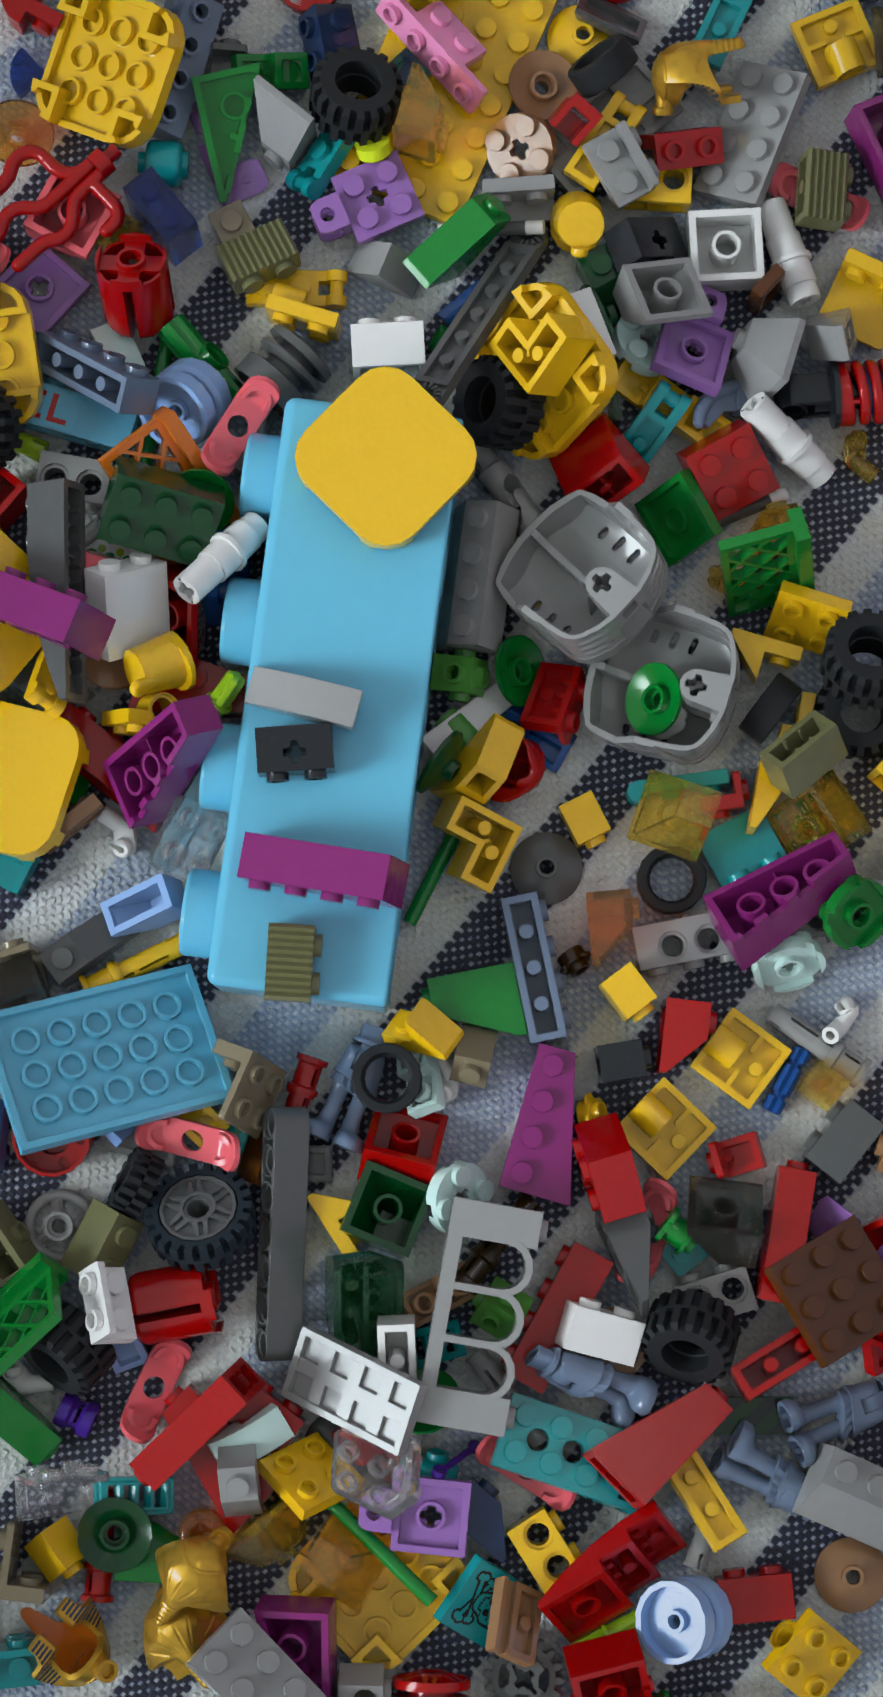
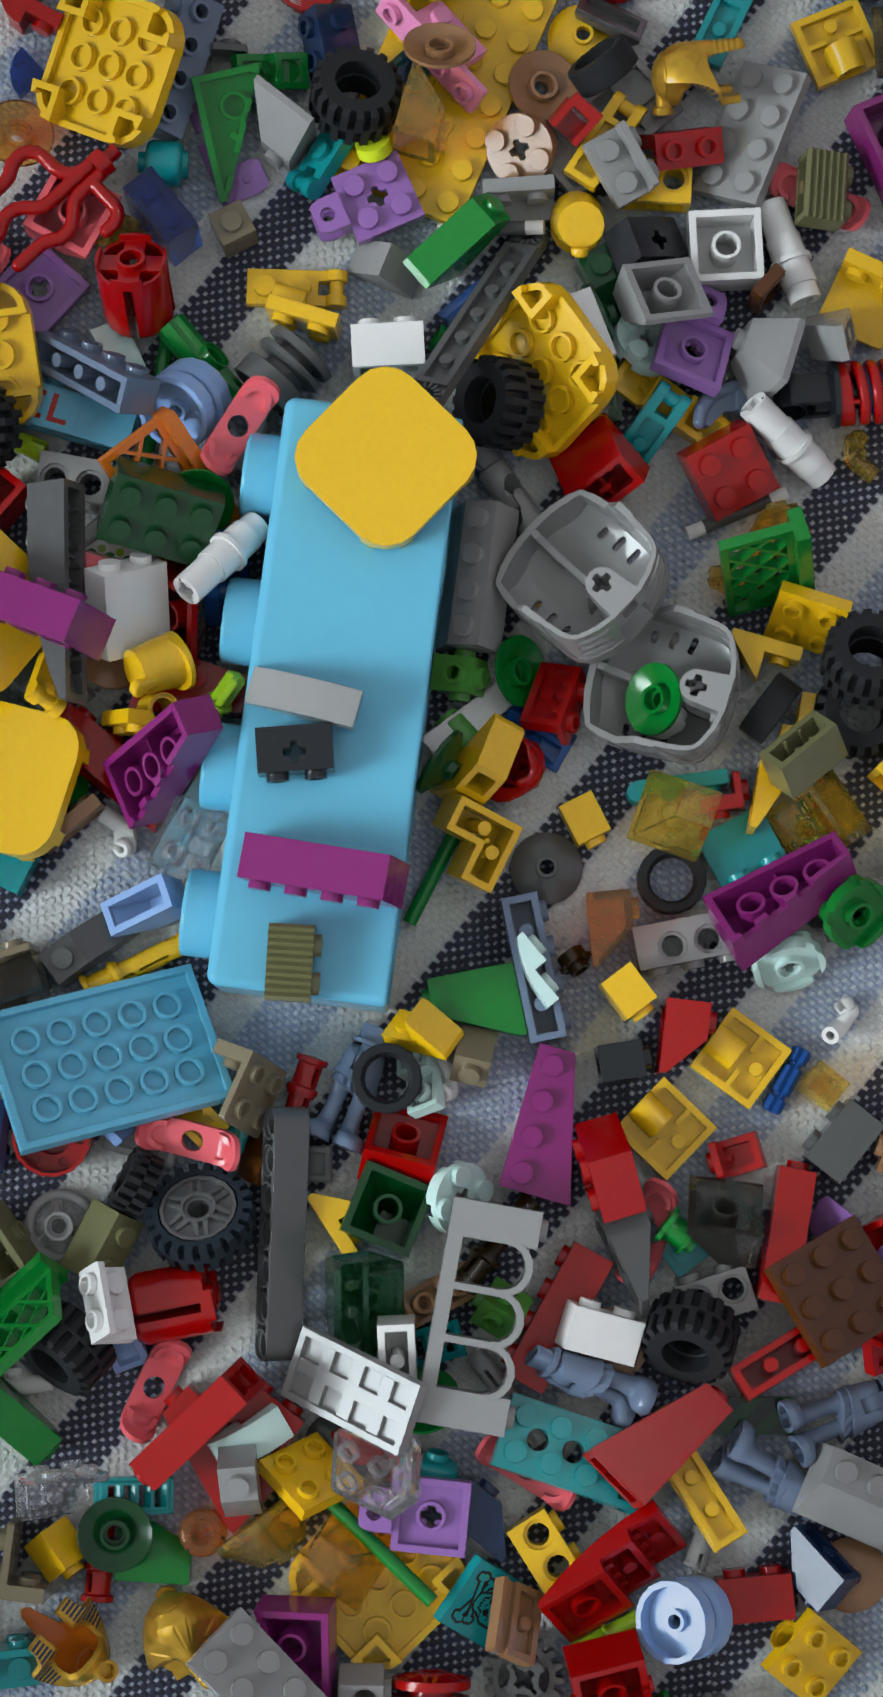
(68, 1412): dark purple wheel -> none
(194, 1574): pearl gold piece -> none
(258, 257): olive brick -> none
(439, 45): none -> medium nougat dish
(440, 1471): dark purple hinge -> none
(531, 958): none -> light aqua slope
(543, 352): yellow brick -> none
(590, 1108): yellow plate -> none
(678, 517): green plate -> none
(819, 1569): none -> slope
(834, 1055): light grey pin -> none

